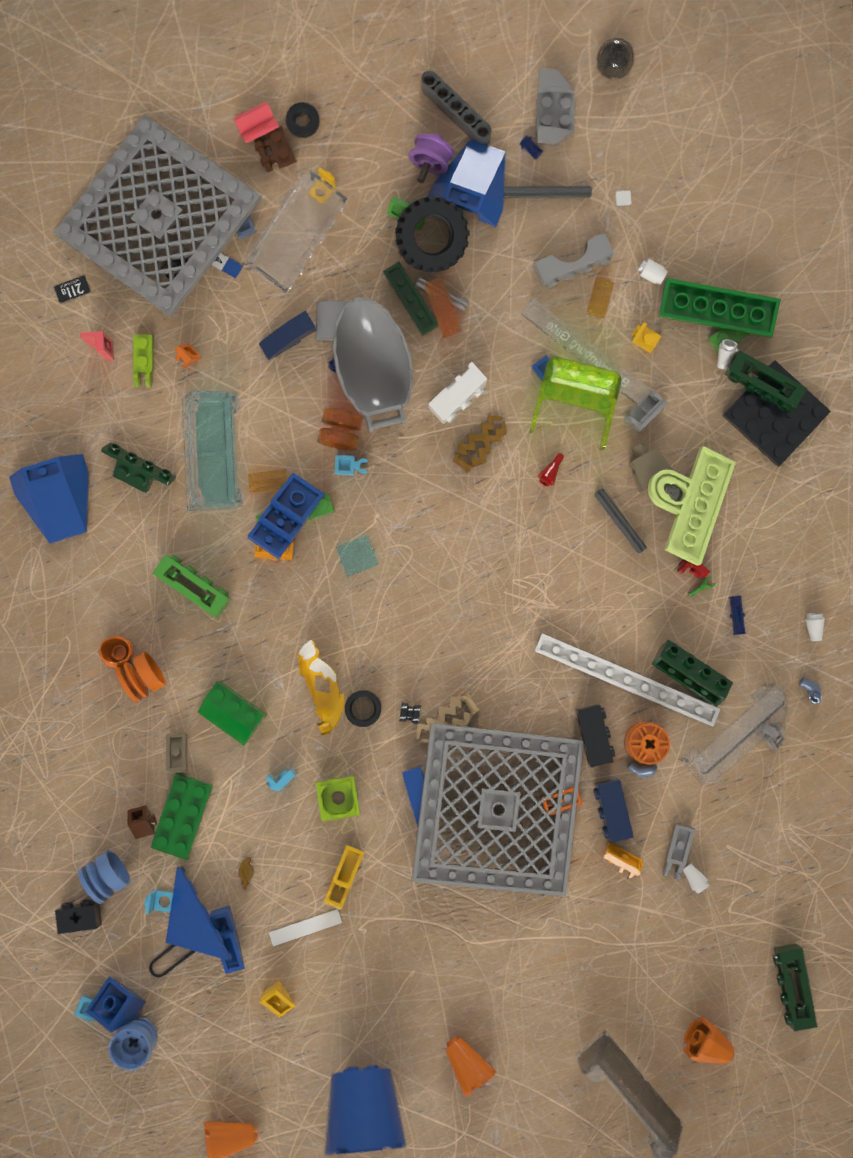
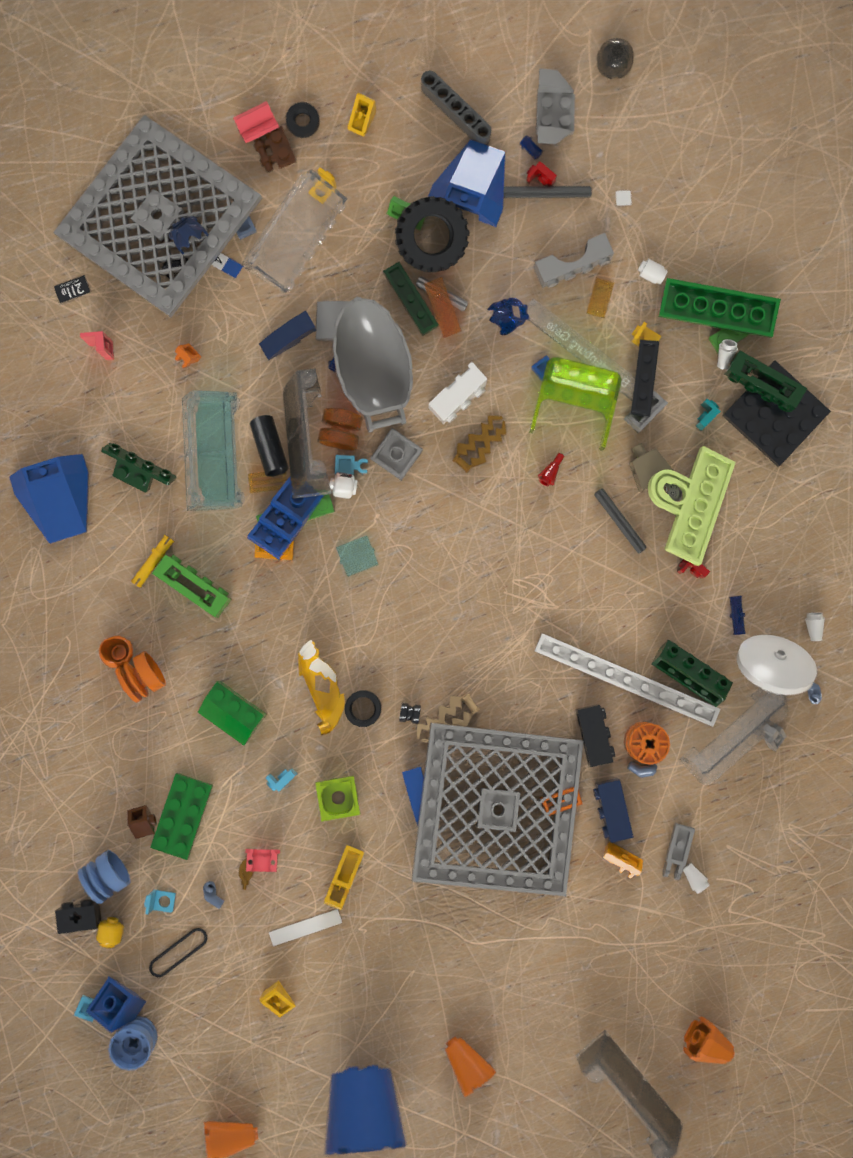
(109, 932): none -> yellow head
(143, 358): lime hinge -> none
(152, 561): none -> yellow pin
(176, 753): dark tan plate -> none
(183, 230): none -> dark blue helmet
(191, 923): blue tile -> none
(210, 895): none -> sand blue arm
(224, 922): blue slope -> none
(262, 860): none -> coral piece
(269, 445): none -> black piece
(307, 475): none -> windscreen
(343, 485): none -> white head
(362, 114): none -> yellow slope
(396, 454): none -> light grey tile
(430, 155): medium lavender wheel -> none
(504, 316): none -> clear blue helmet
(543, 173): none -> red bracket
(645, 378): none -> black tile
(704, 585): bright green hand -> none
(712, 409): none -> teal bracket
(776, 664): none -> white dish
(805, 1016): dark green brick -> none

